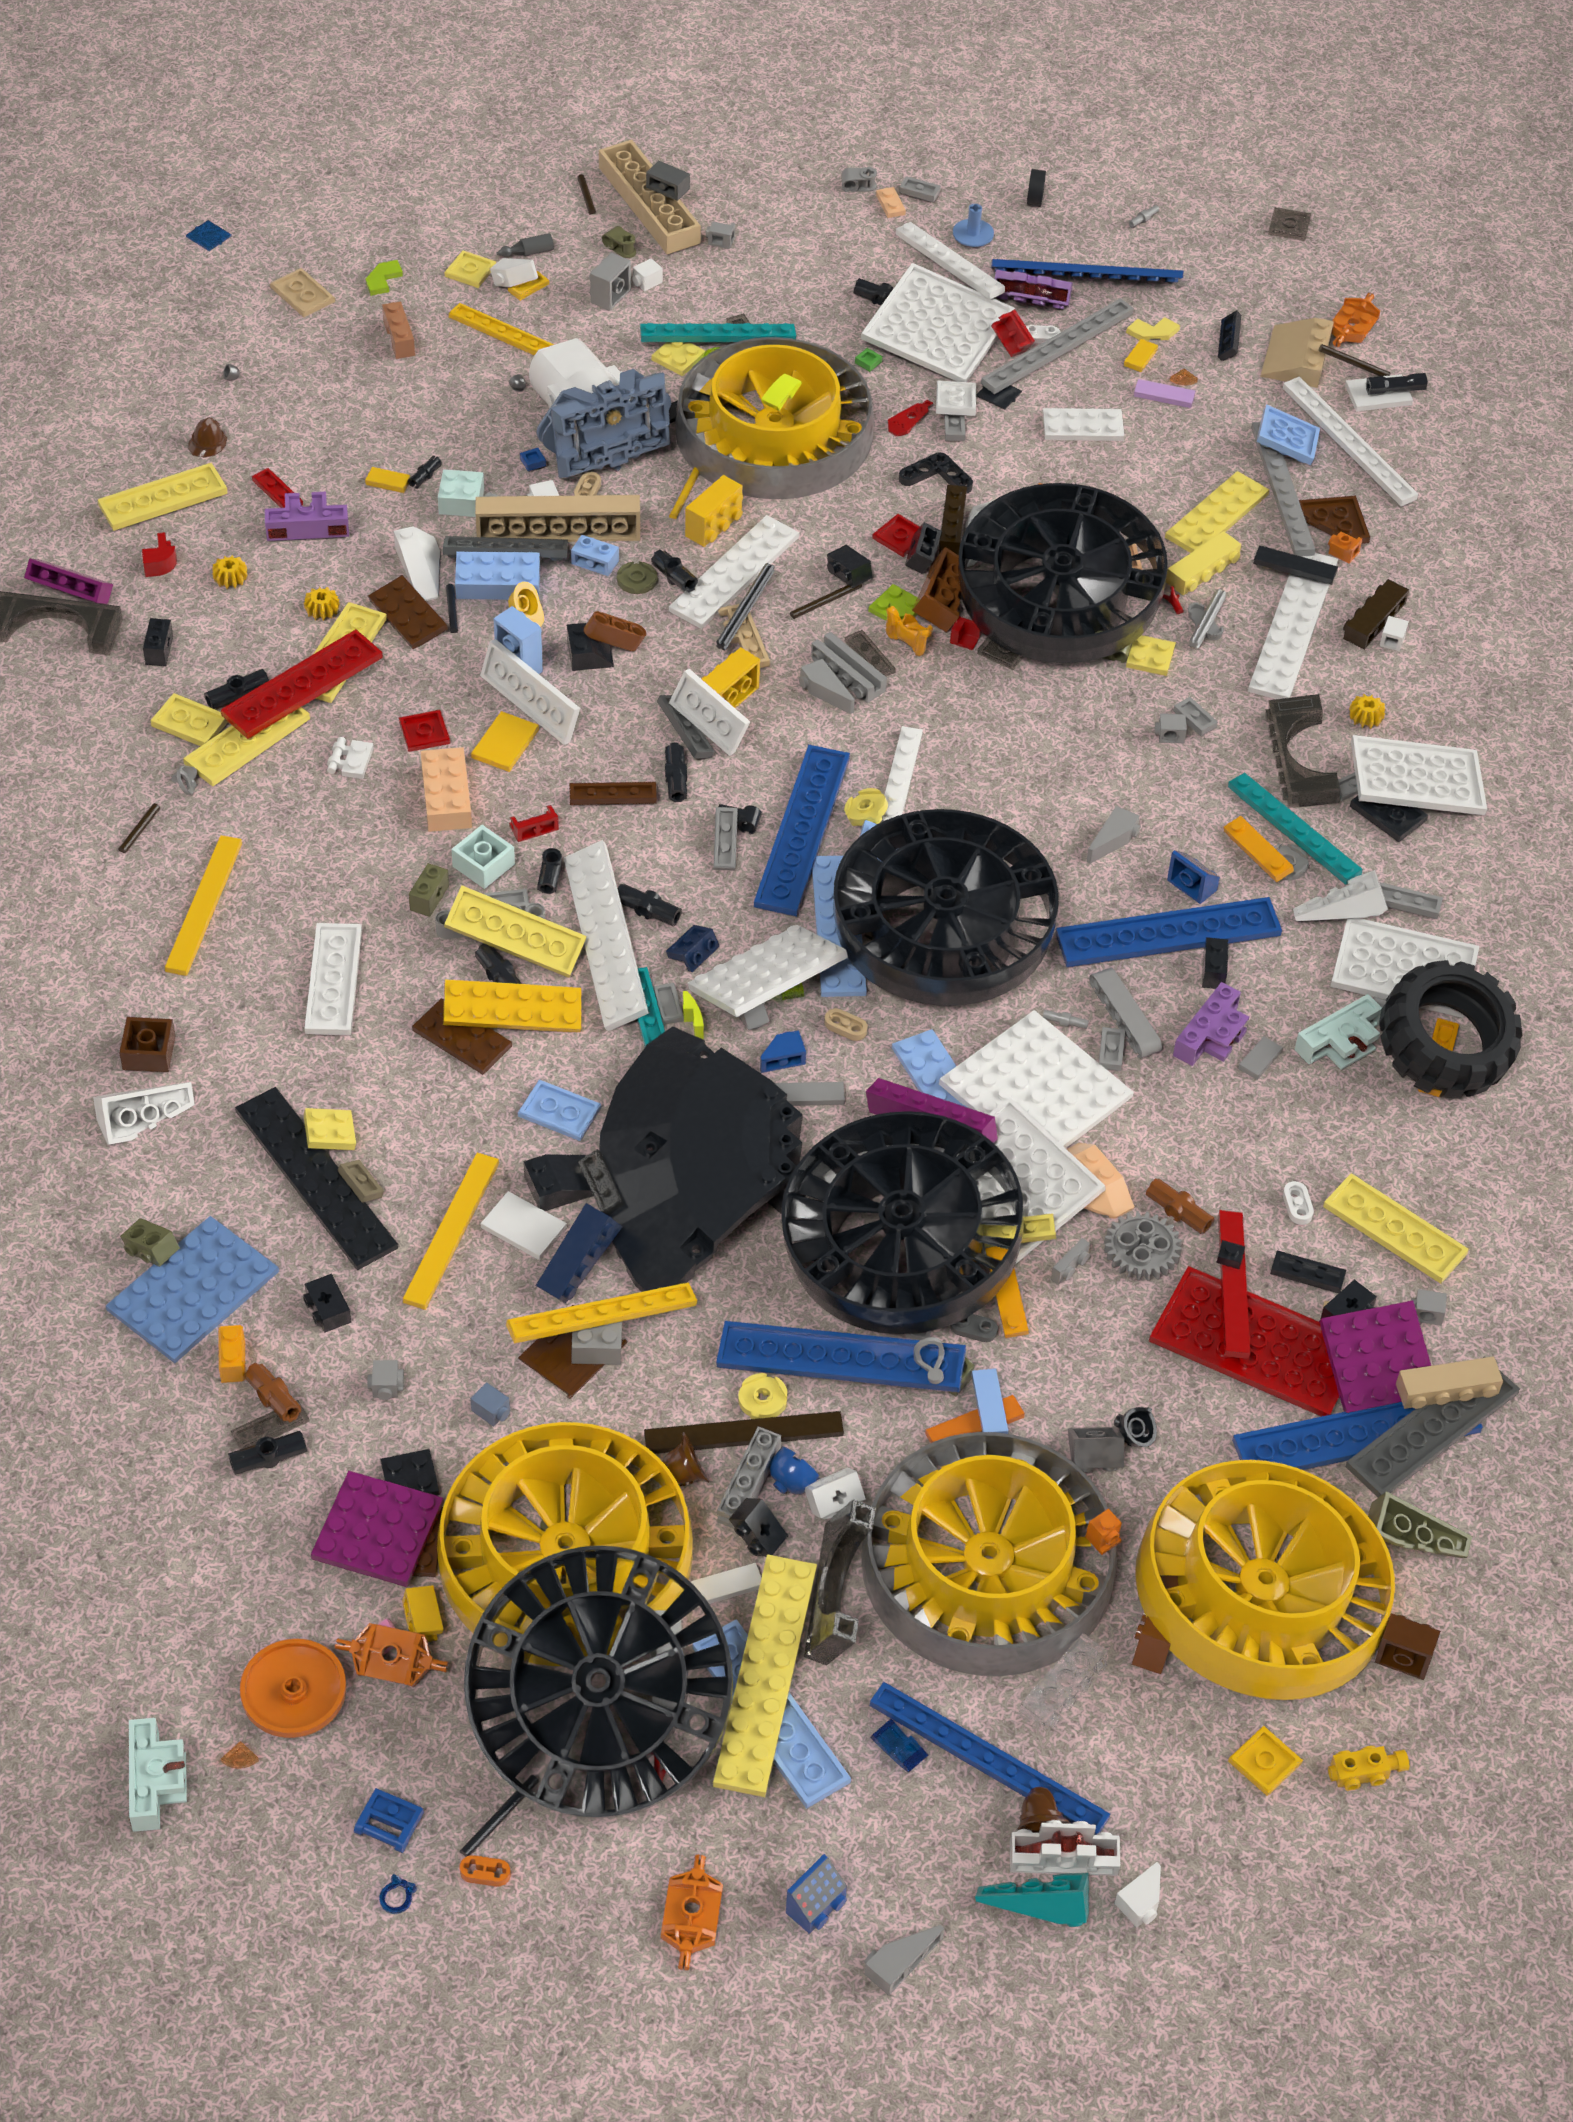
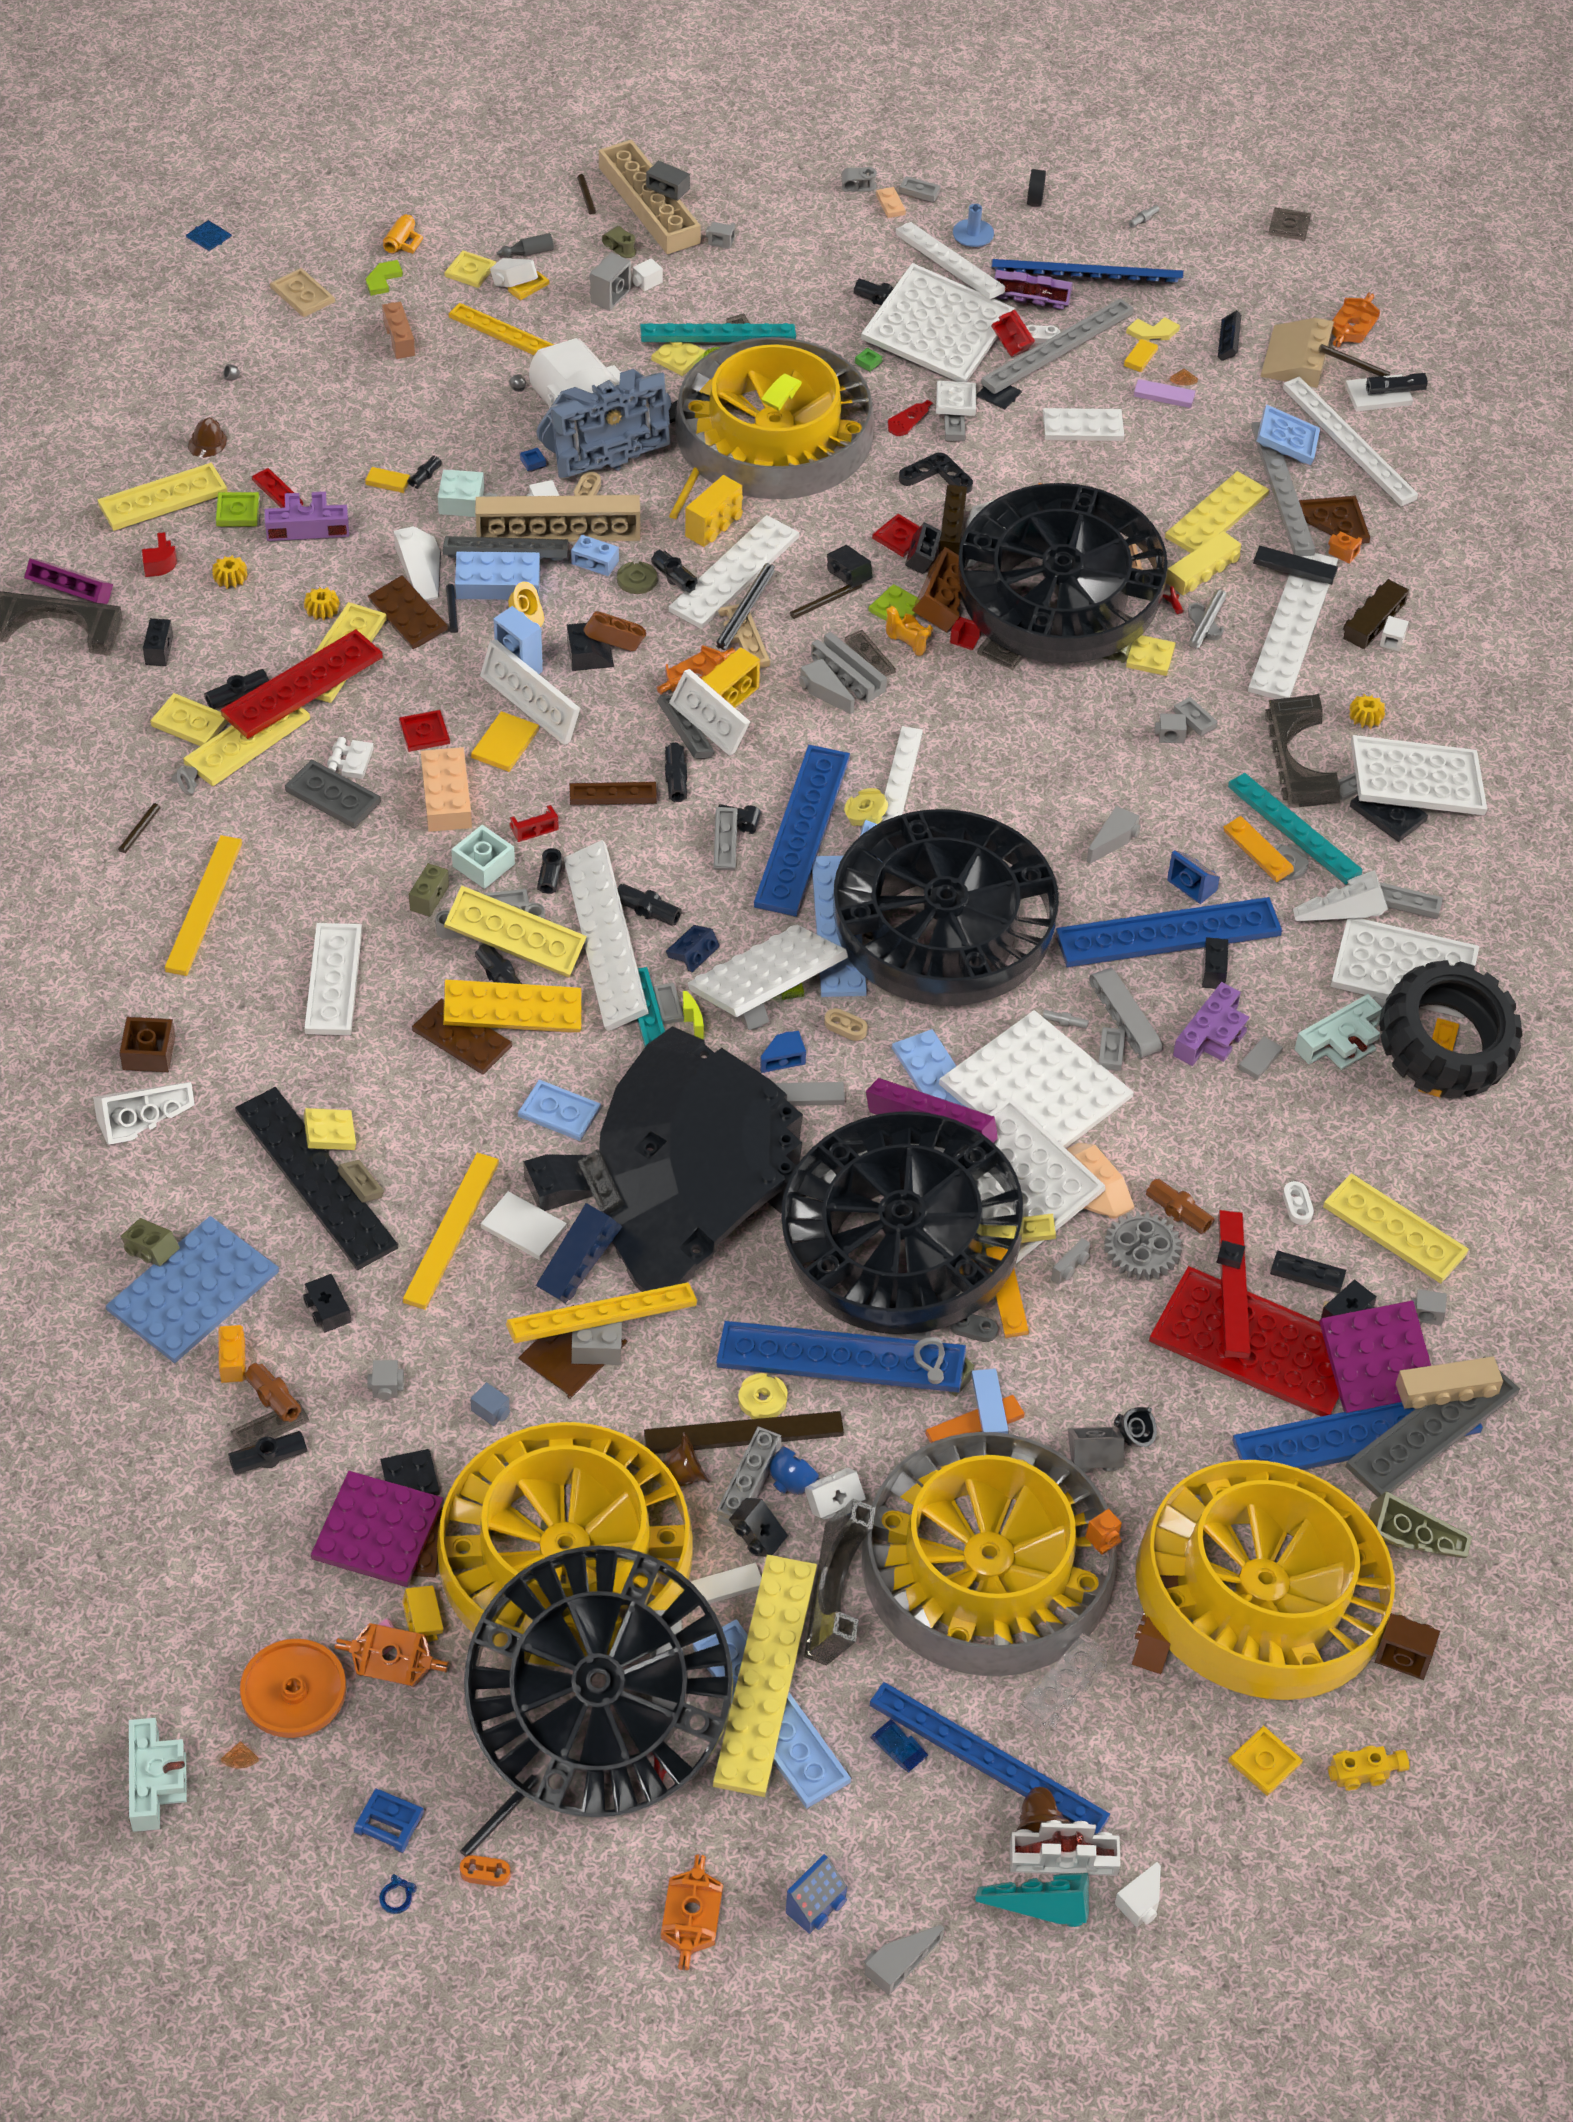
(237, 509): none -> lime plate
(333, 793): none -> dark grey plate
(399, 234): none -> light orange piece
(701, 663): none -> orange plate

